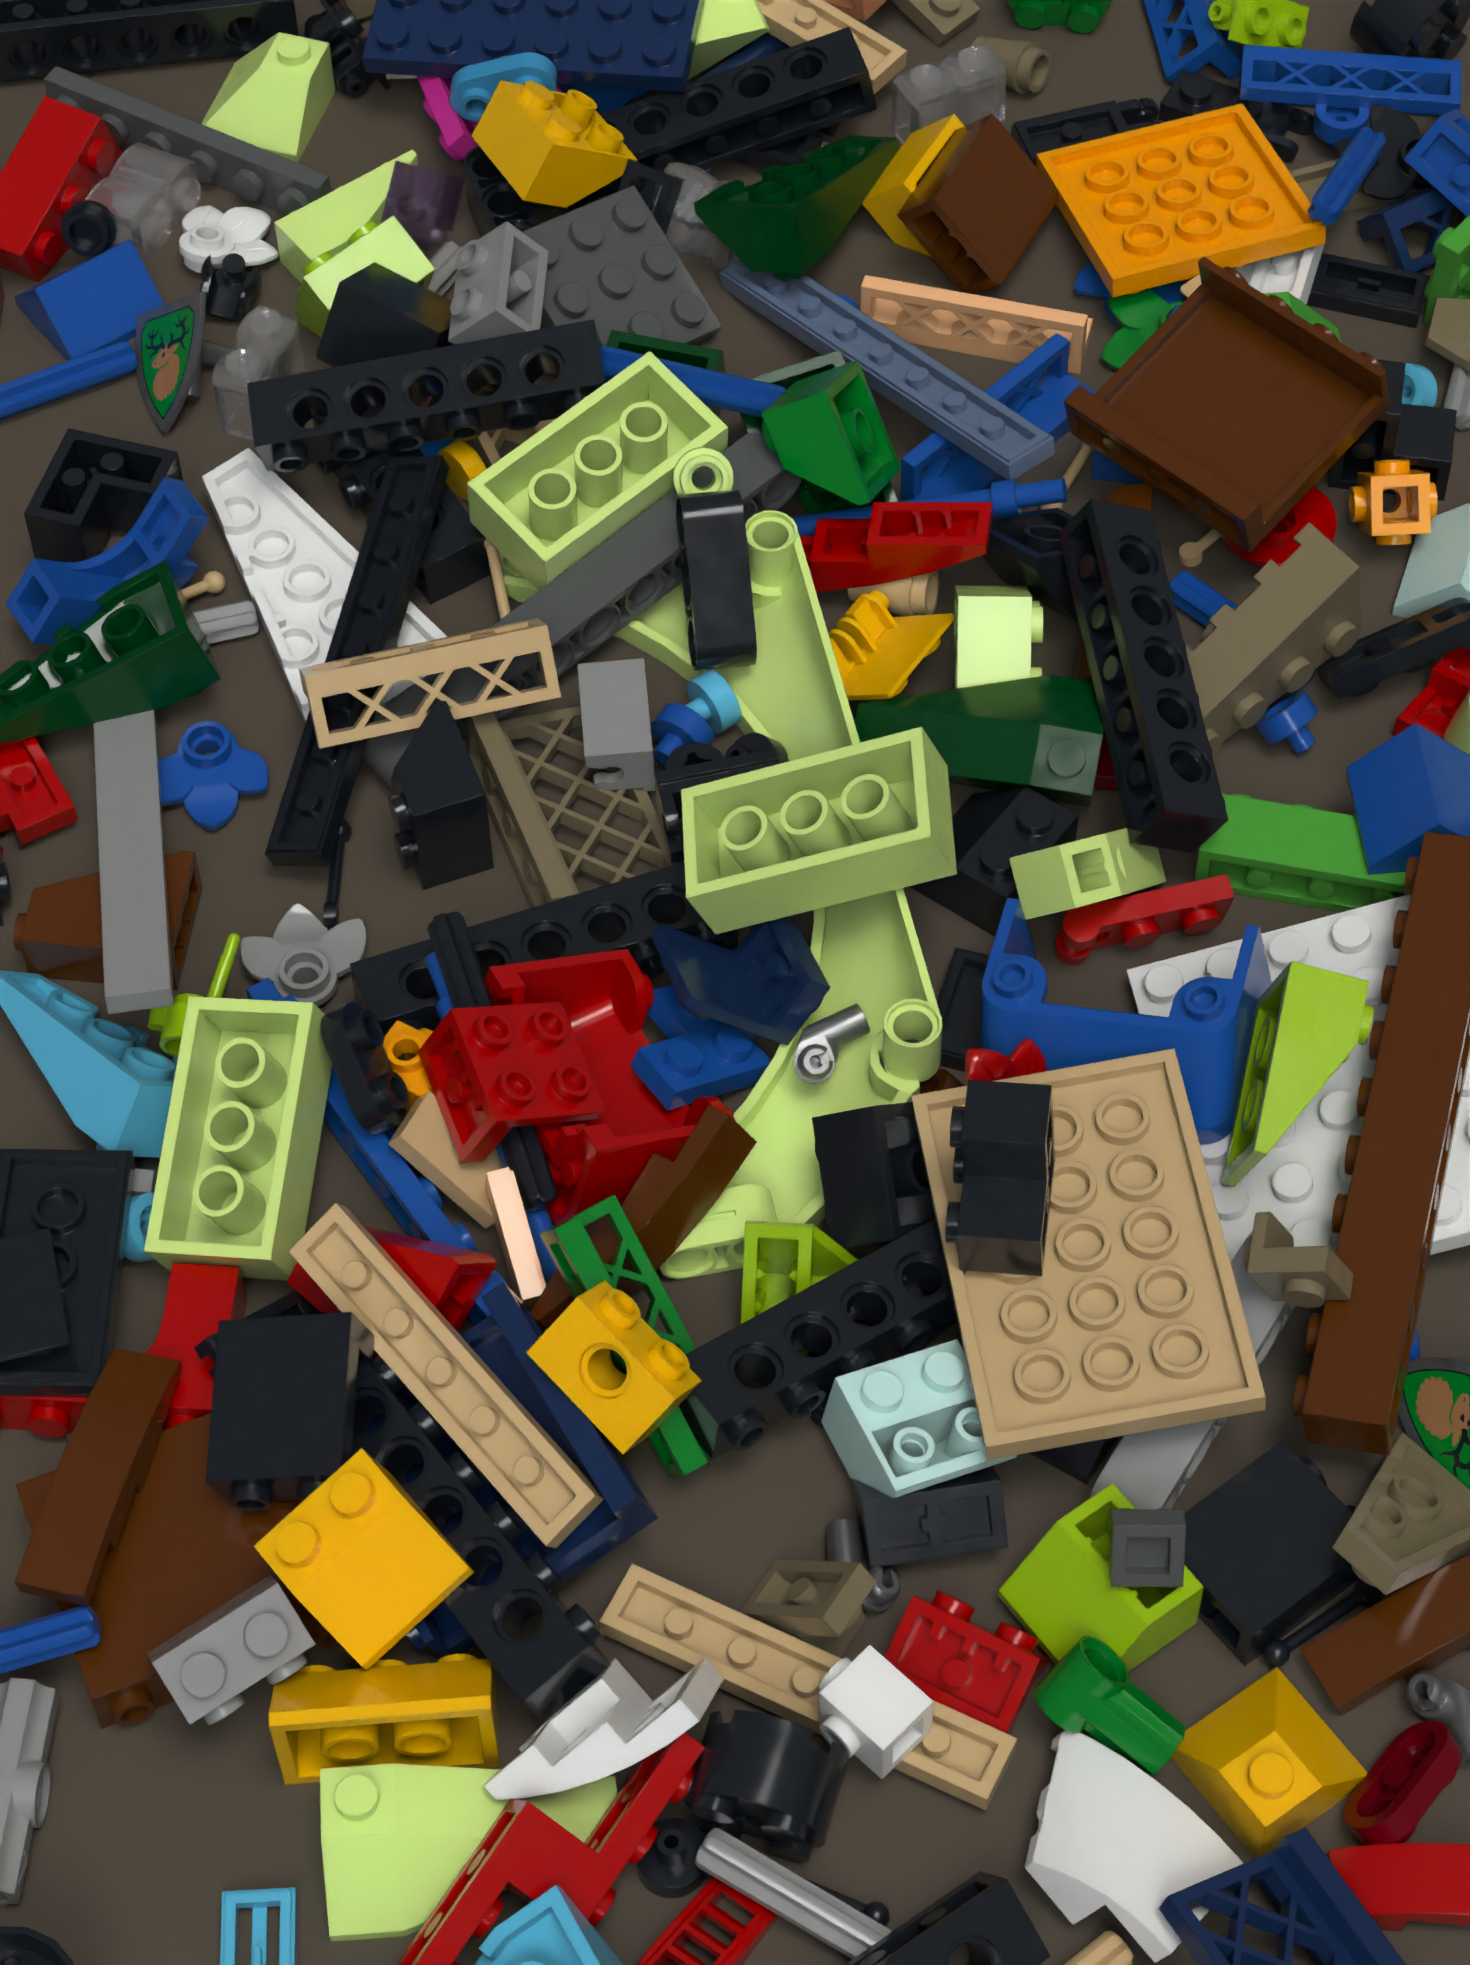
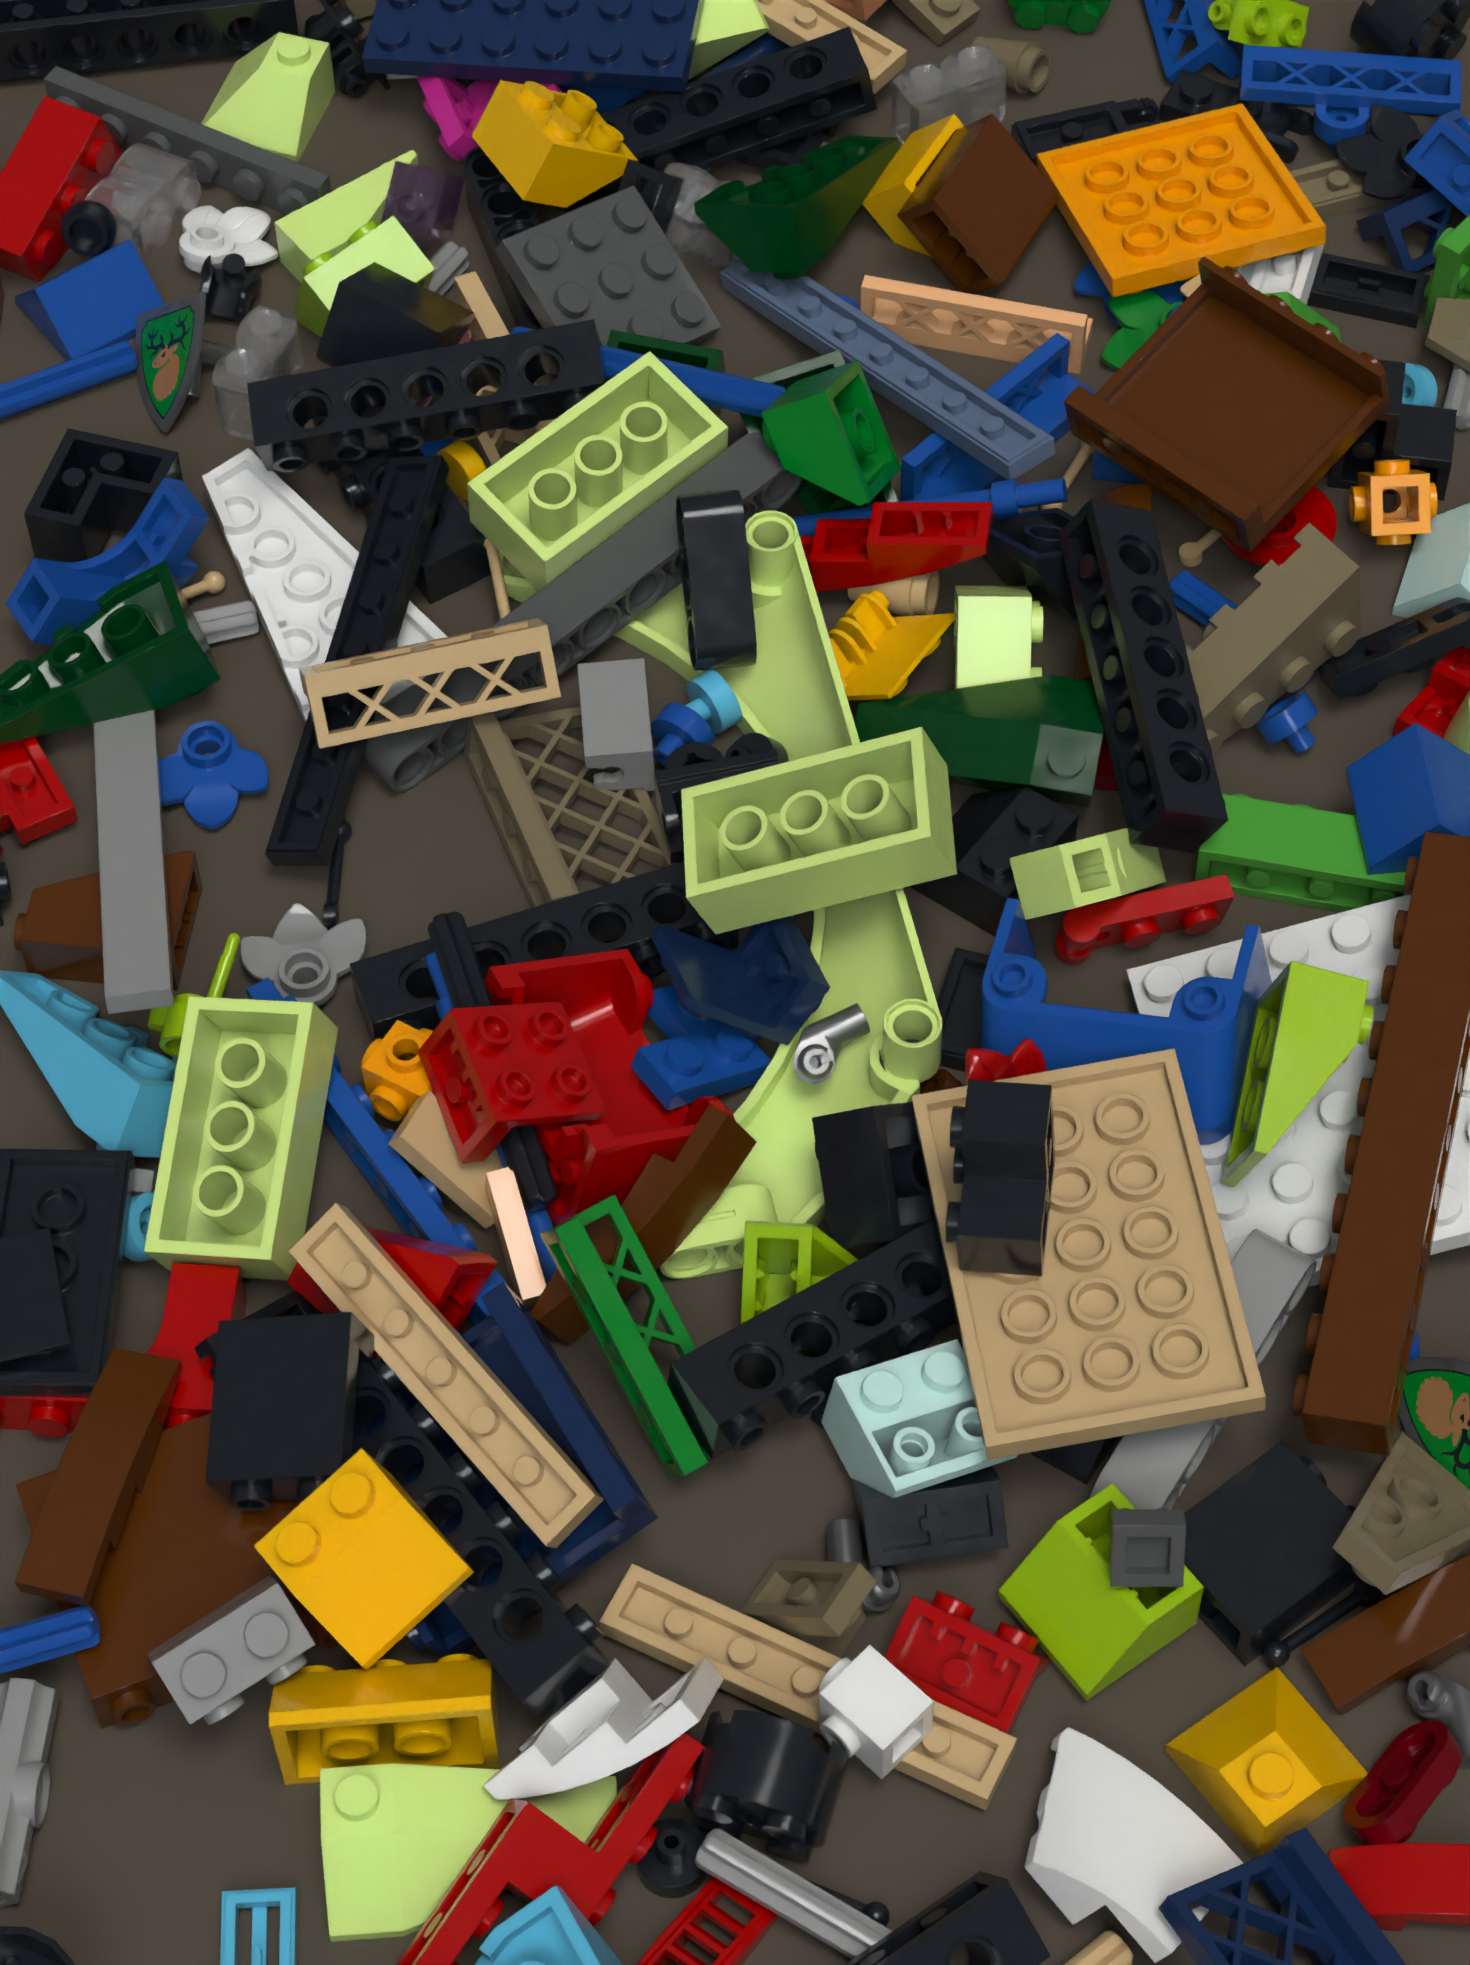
(362, 1066): black plate -> none
(440, 805): black slope -> none
(476, 83): dark azure plate -> none
(498, 286): light grey brick -> none
(580, 1364): yellow brick -> none
(697, 458): yellowish green plate -> none
(1095, 1694): green piece -> none
(1290, 1273): dark tan bracket -> none
(1346, 176): blue axle -> none

